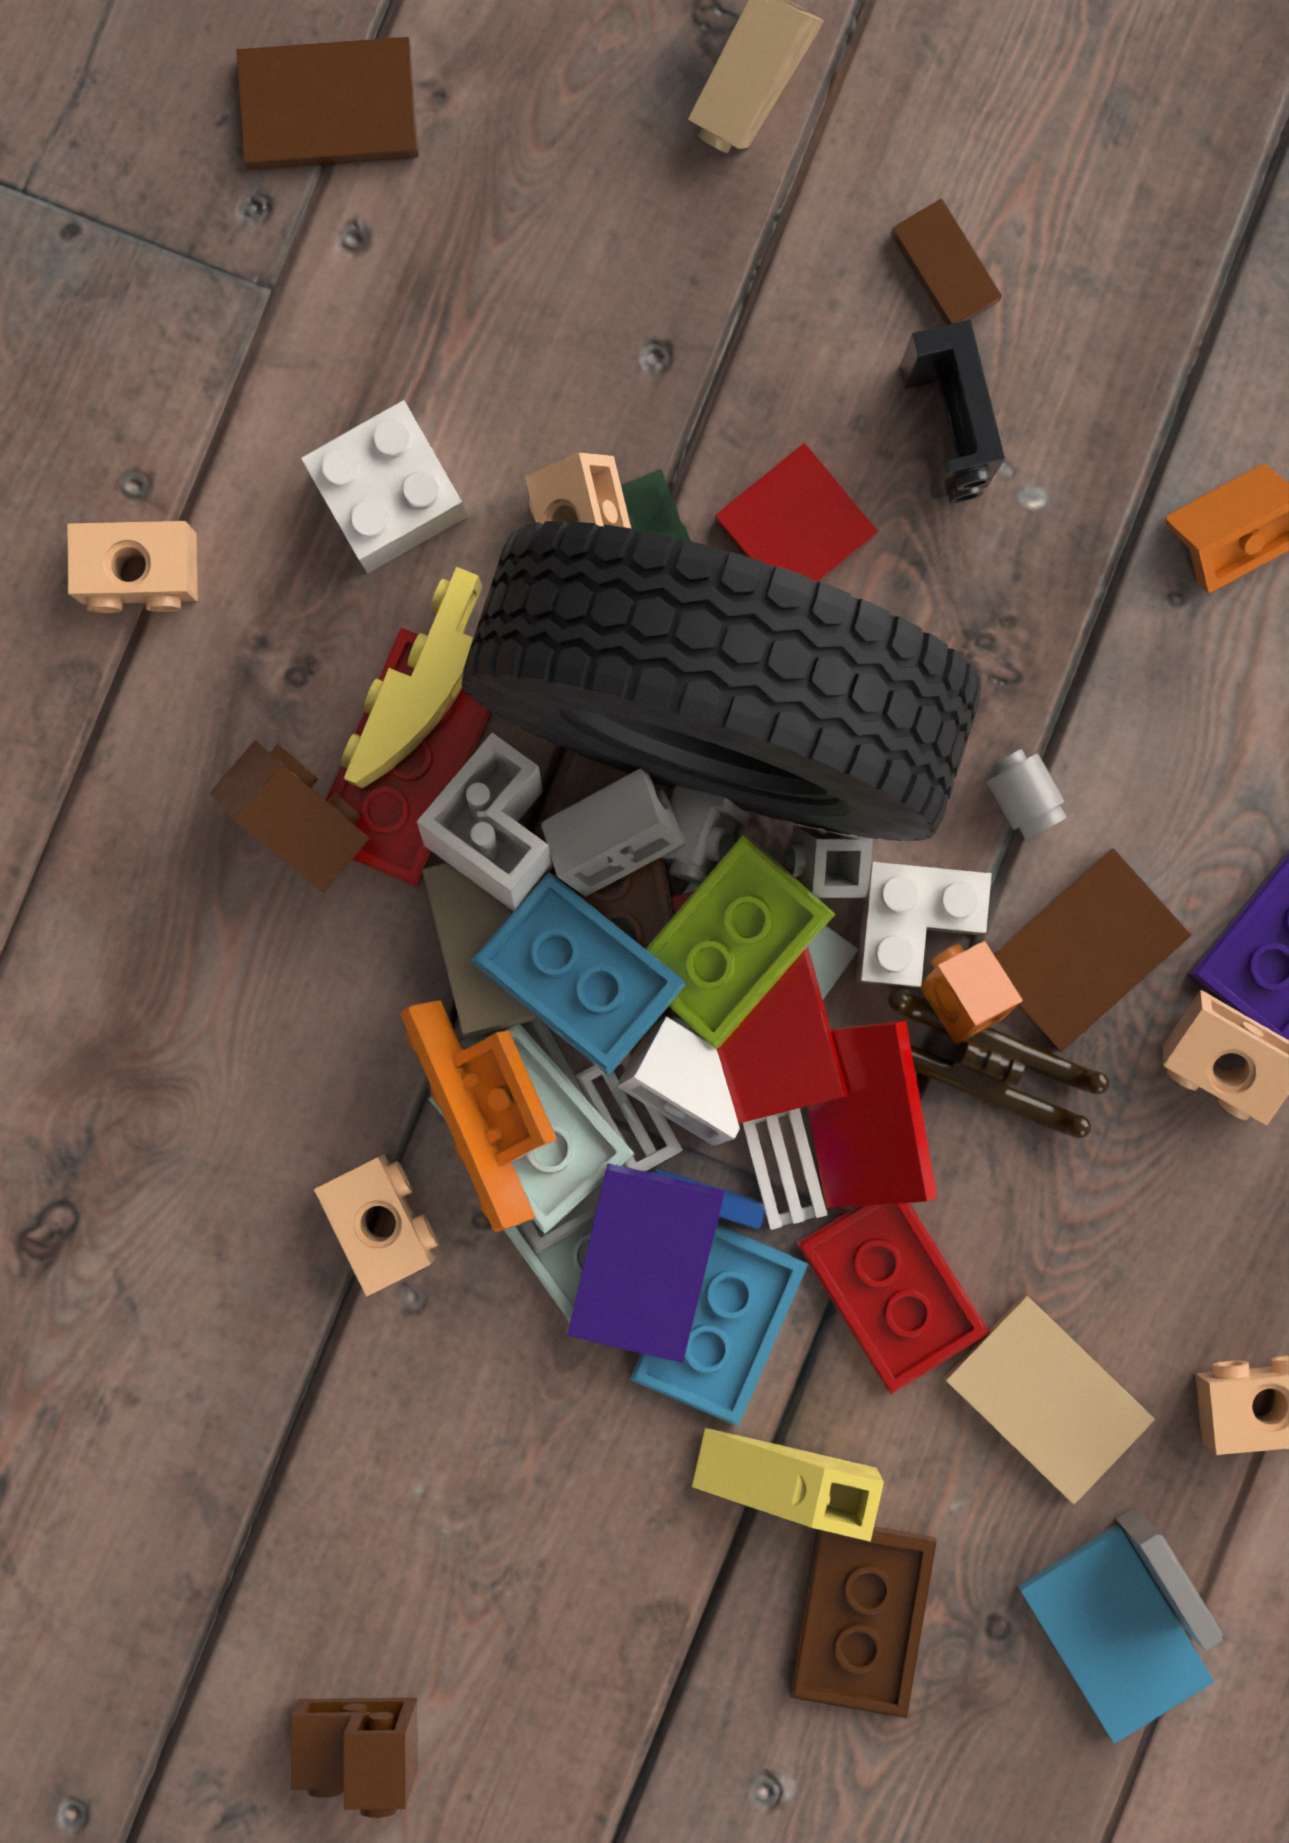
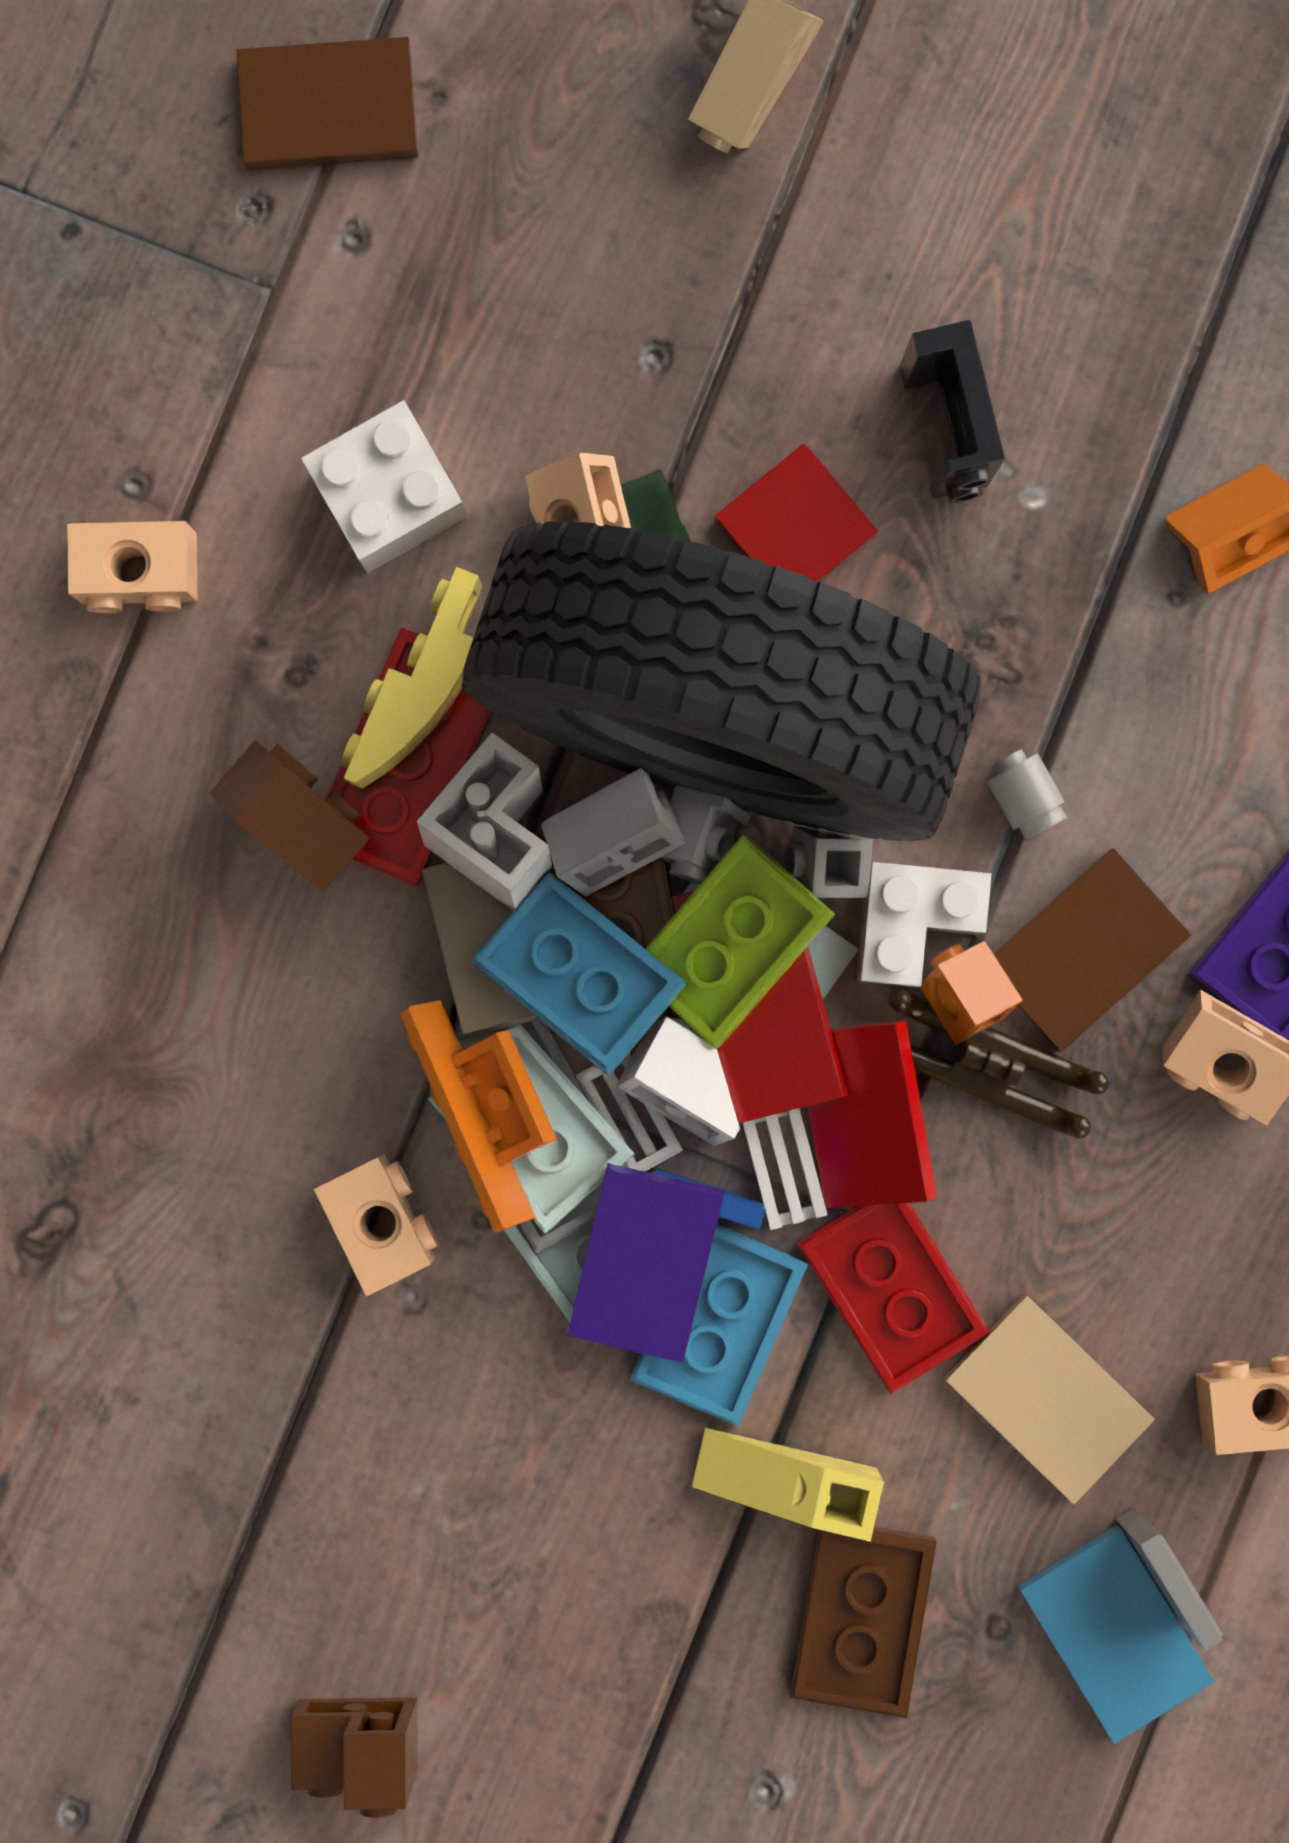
(945, 263): reddish brown tile -> none

